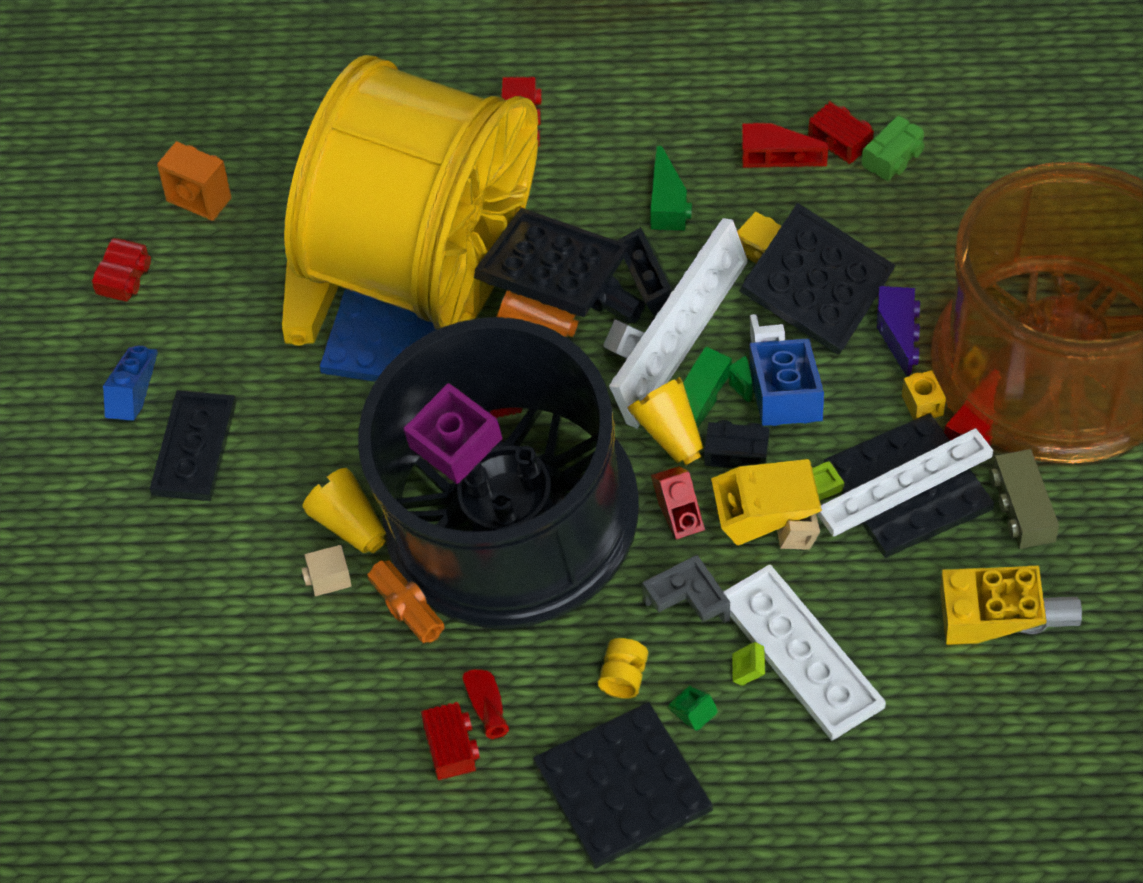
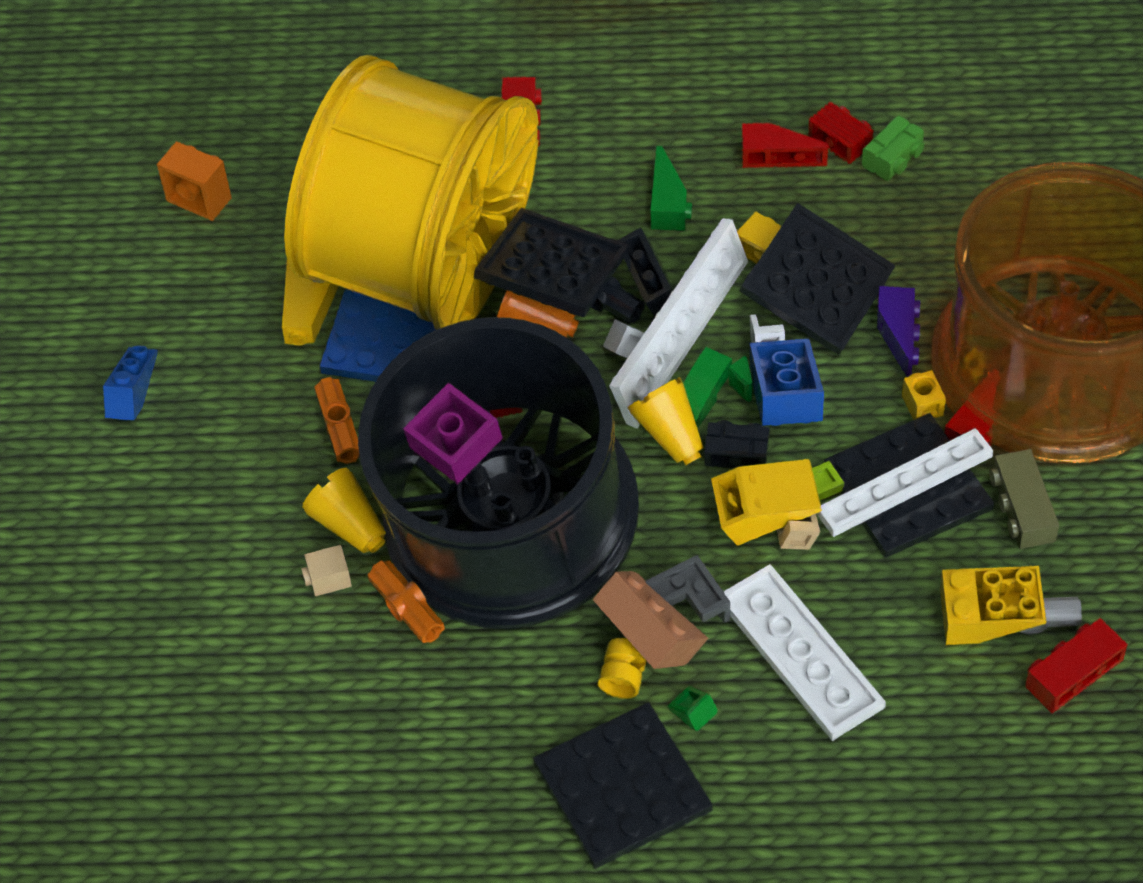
(121, 269): red brick -> none
(193, 445): black plate -> none
(338, 420): none -> orange piece
(448, 740): red brick -> none
(486, 701): red piece -> none
(649, 621): none -> nougat wedge
(678, 501): red slope -> none
(748, 663): lime plate -> none
(1075, 664): none -> red brick

